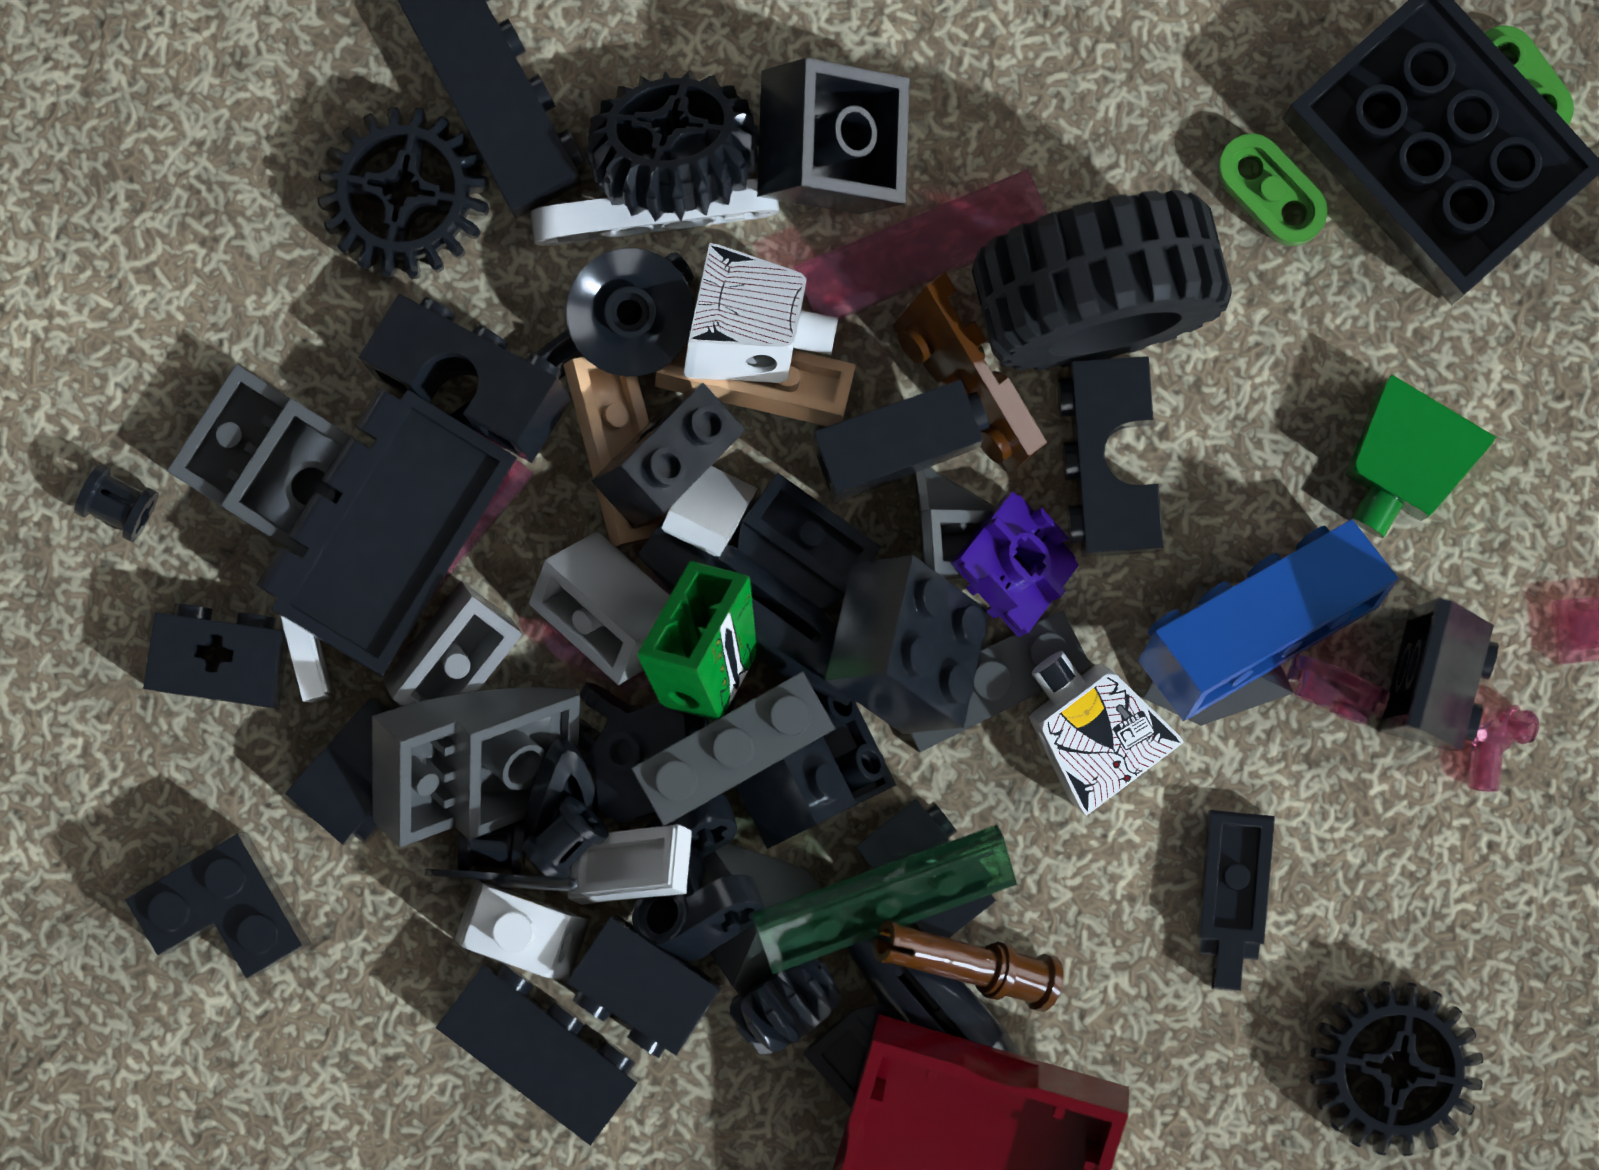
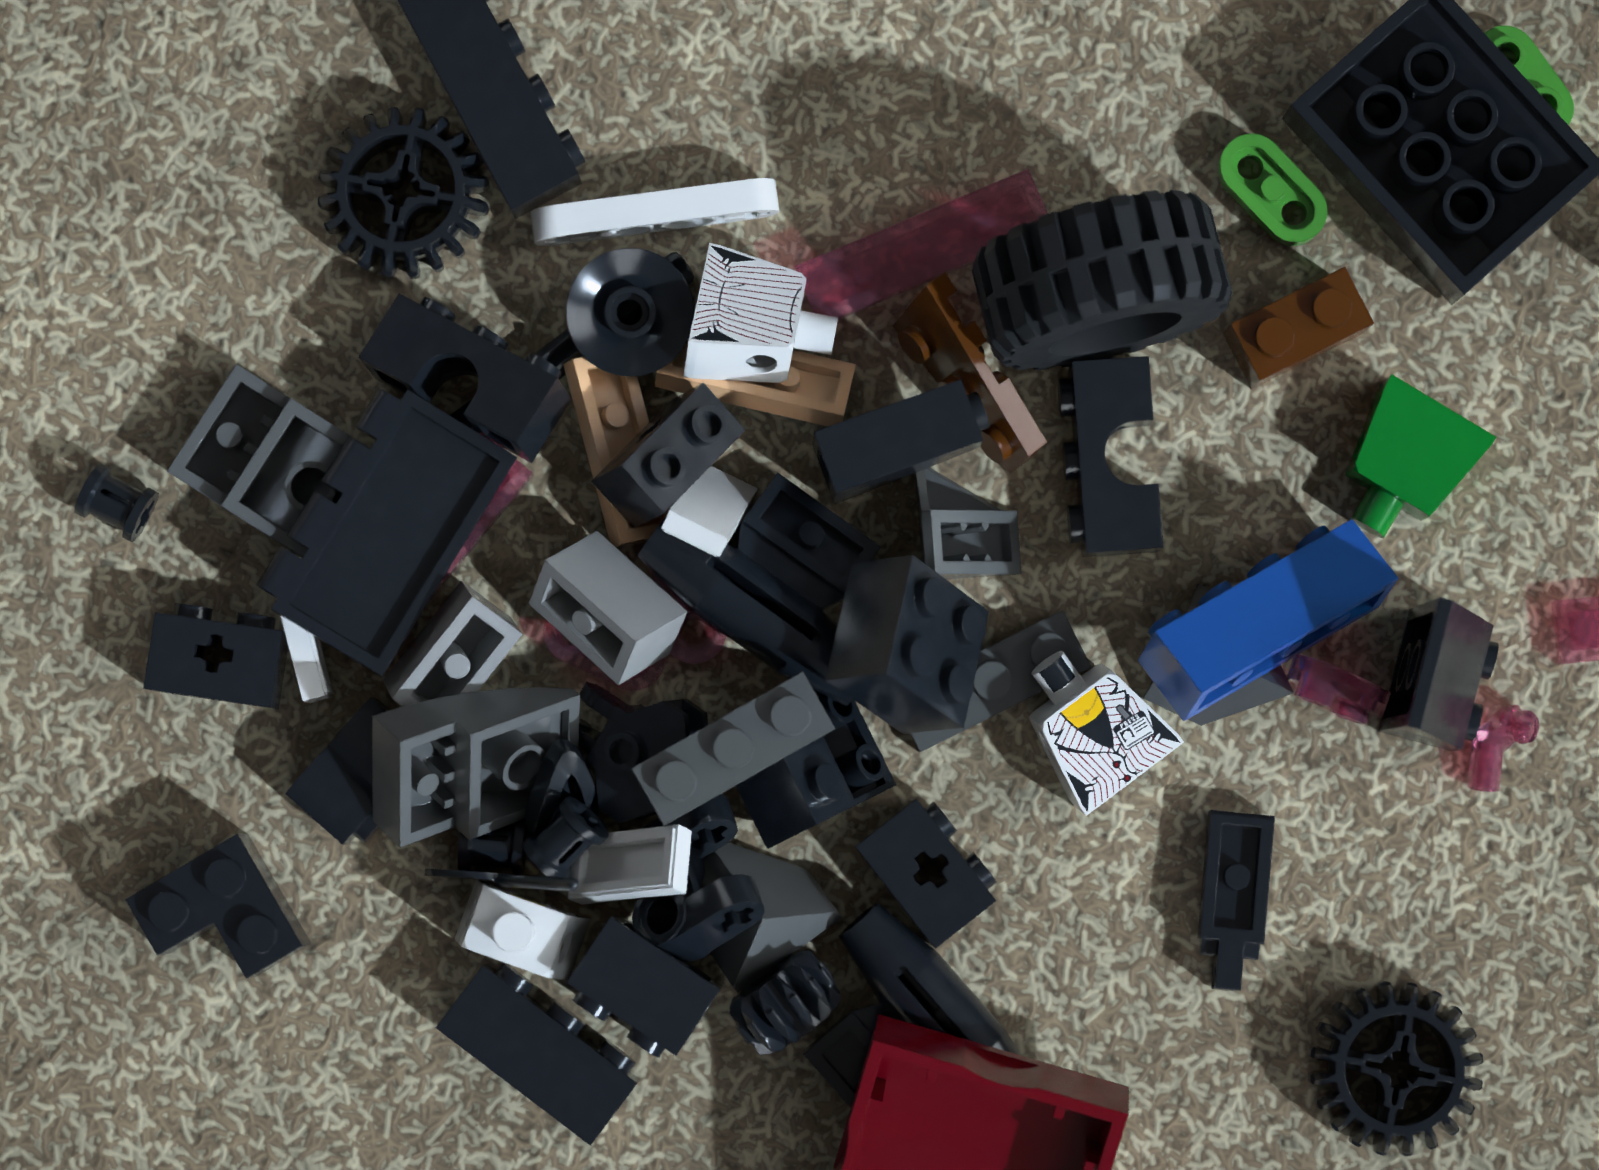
(673, 145): black gear -> none
(702, 642): green torso -> none
(833, 136): black brick -> none
(894, 892): clear green tile -> none
(993, 970): reddish brown pin -> none
(1011, 589): dark purple piece -> none
(1298, 327): none -> reddish brown brick

